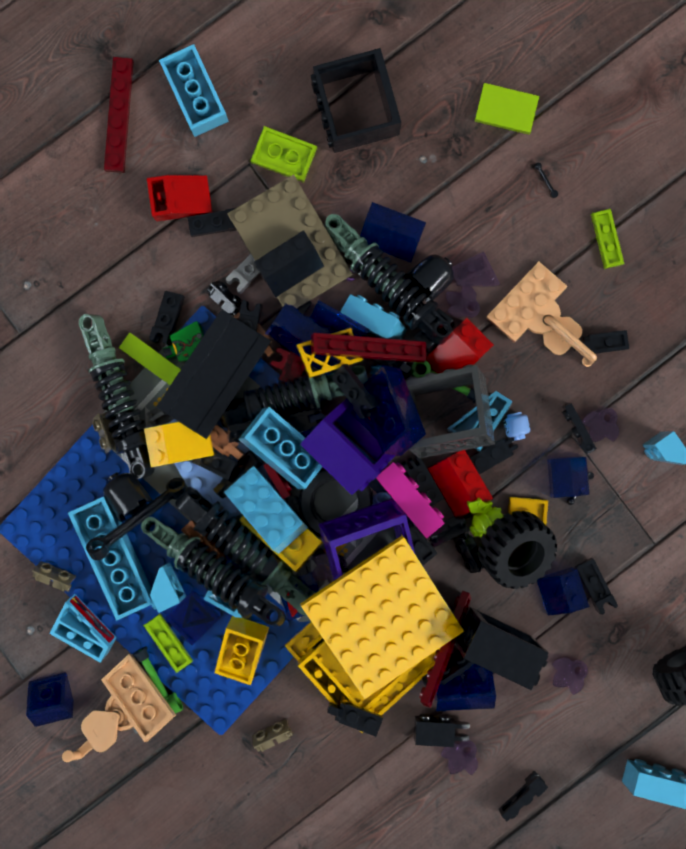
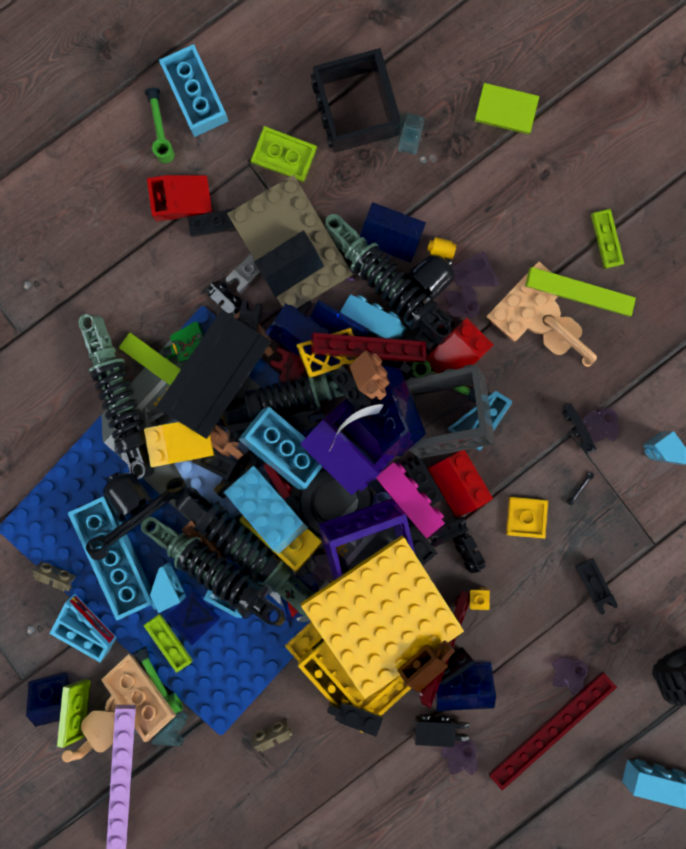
(73, 712): none -> lime tile
(100, 424): dark tan hinge -> none
(118, 115): dark red plate -> none
(120, 776): none -> lavender plate
(161, 142): none -> bright green piece
(167, 318): black plate -> none
(169, 734): none -> clear light blue slope
(241, 649): yellow slope -> none
(370, 375): none -> nougat hinge
(375, 409): none -> white sticker
(411, 133): none -> clear light blue slope
(425, 665): none -> reddish brown hinge
(442, 247): none -> yellow brick
(480, 599): none -> yellow bracket
(484, 516): lime helmet -> none
(493, 455): black hinge -> none
(501, 649): black window -> none
(516, 425): light blue head -> none
(524, 796): black plate -> none
(527, 564): black tyre -> none
(552, 731): none -> dark red plate
(554, 193): black hinge -> none
(562, 592): clear blue slope -> none
(568, 477): clear blue slope -> none
(580, 292): none -> lime tile
(607, 342): black hinge -> none

